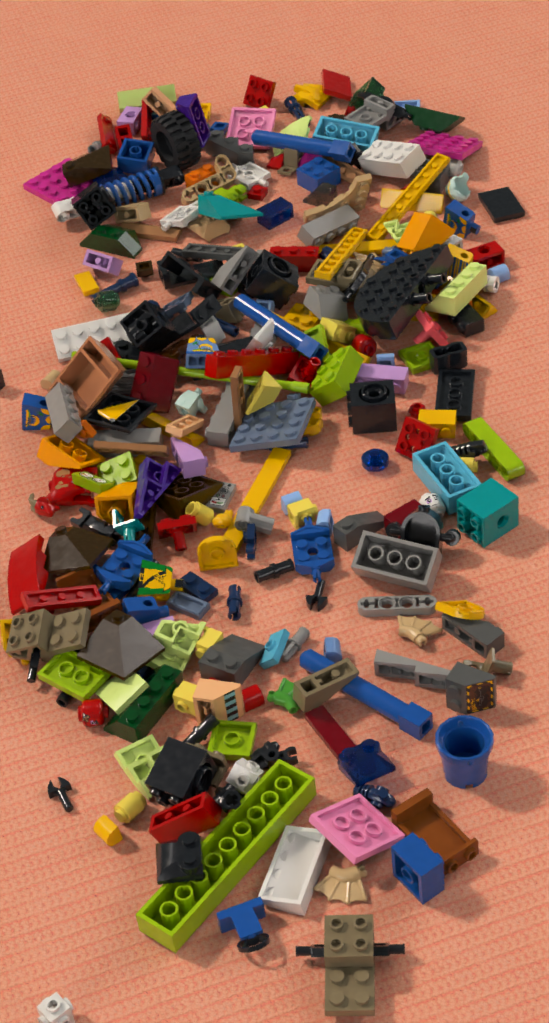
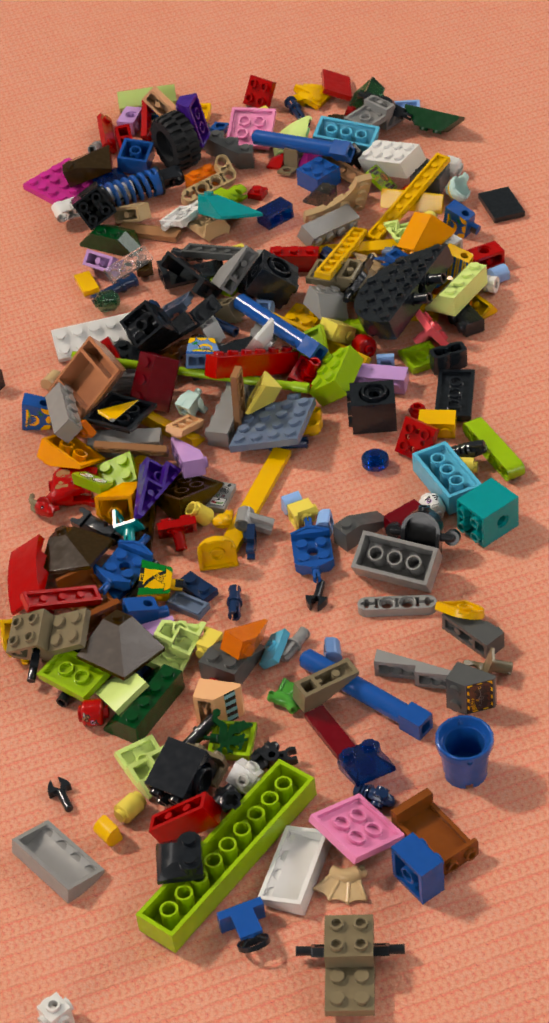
(57, 860): none -> light grey slope
(128, 264): none -> clear plate
(183, 697): light yellow brick -> none
(225, 737): none -> dark green piece
(244, 639): none -> orange slope
(250, 175): white plate -> none
(252, 697): red brick -> none
(274, 570): black pin -> none
(380, 179): none -> tile
(416, 629): tan arm -> none
(450, 146): dark pink plate -> none

